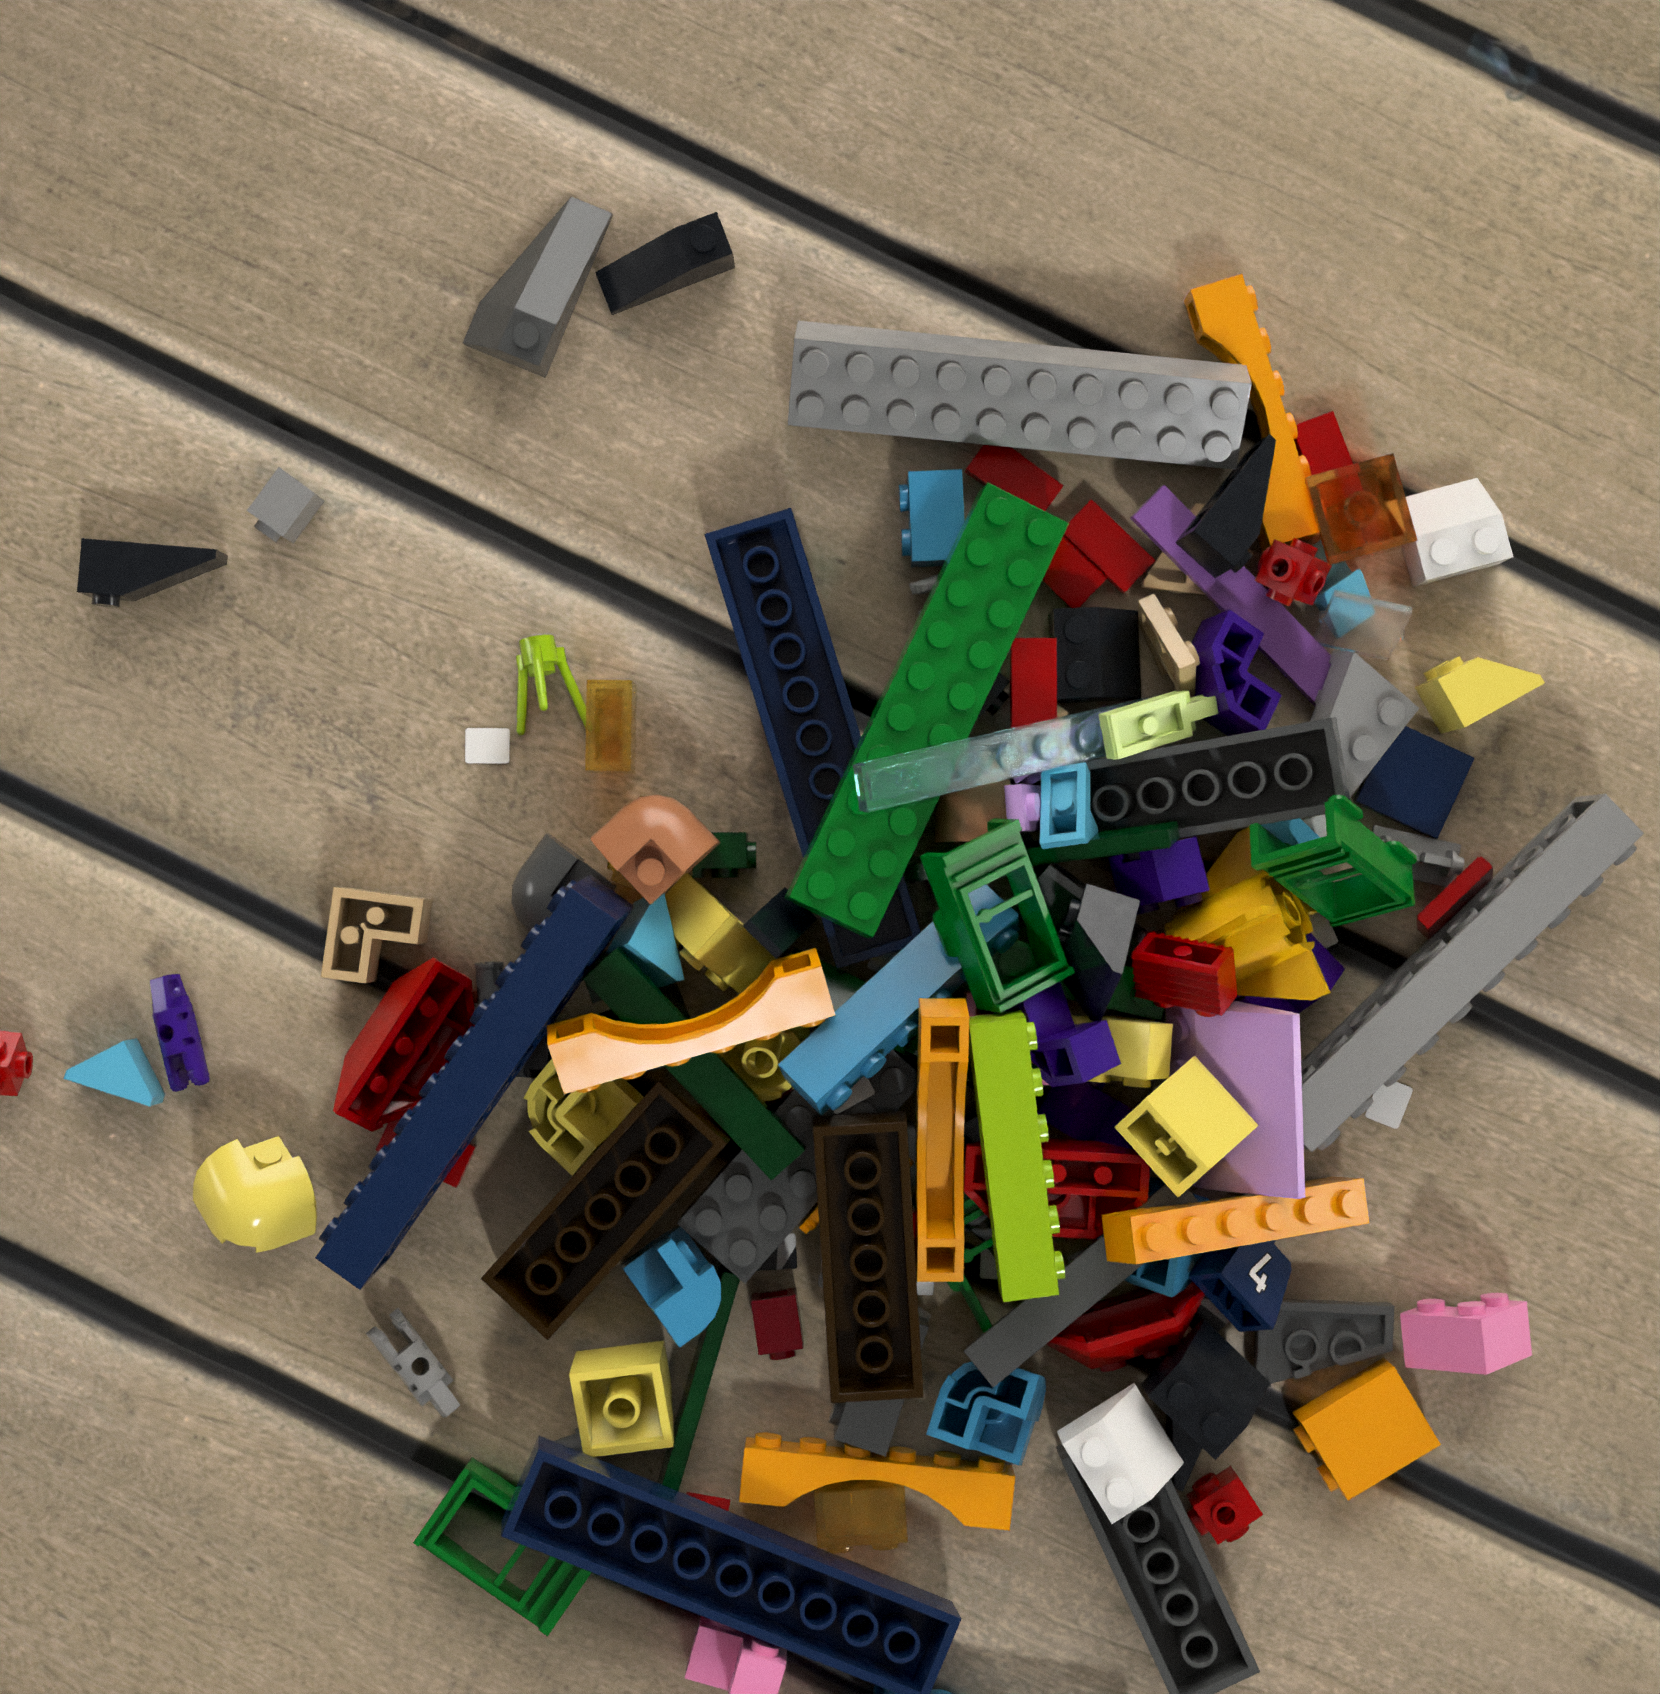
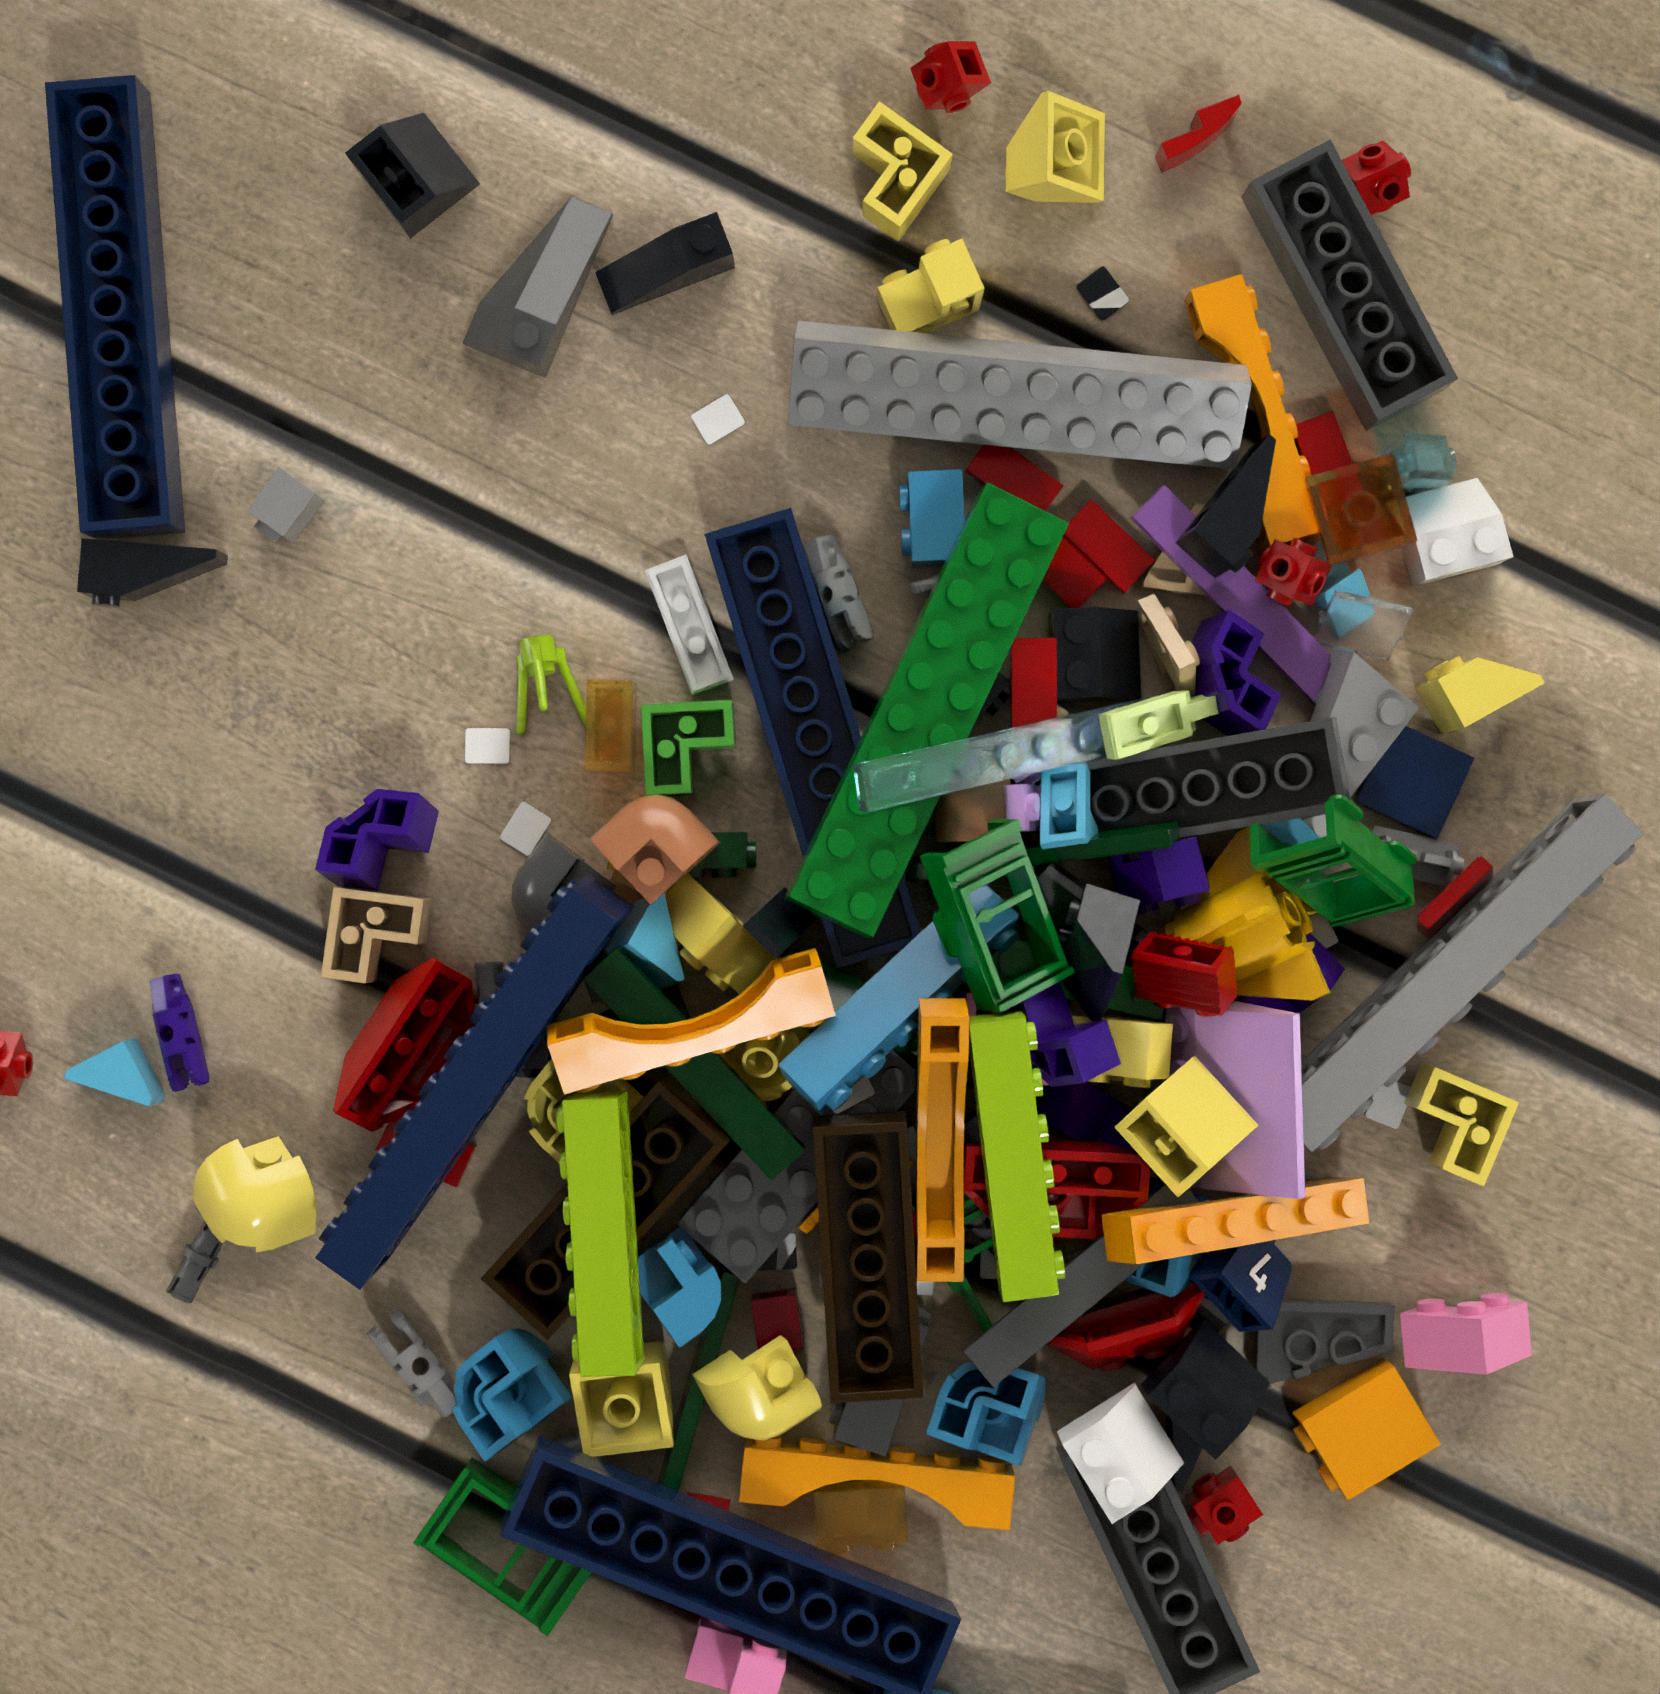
(114, 307): none -> dark blue brick
(197, 1261): none -> dark grey pin
(357, 846): none -> dark purple brick
(412, 171): none -> black slope
(506, 1391): none -> dark azure brick
(525, 828): none -> white sticker
(602, 1233): none -> lime brick
(673, 733): none -> bright green brick
(689, 625): none -> white tile
(718, 419): none -> white sticker
(760, 1393): none -> light yellow brick
(838, 593): none -> light grey hinge
(908, 166): none -> light yellow brick
(936, 293): none -> light yellow brick
(950, 75): none -> red brick
(1058, 153): none -> light yellow slope
(1102, 293): none -> black sticker
(1206, 128): none -> red slope
(1348, 285): none -> dark grey brick
(1379, 176): none -> red brick
(1423, 461): none -> clear light blue slope
(1473, 1121): none -> light yellow brick

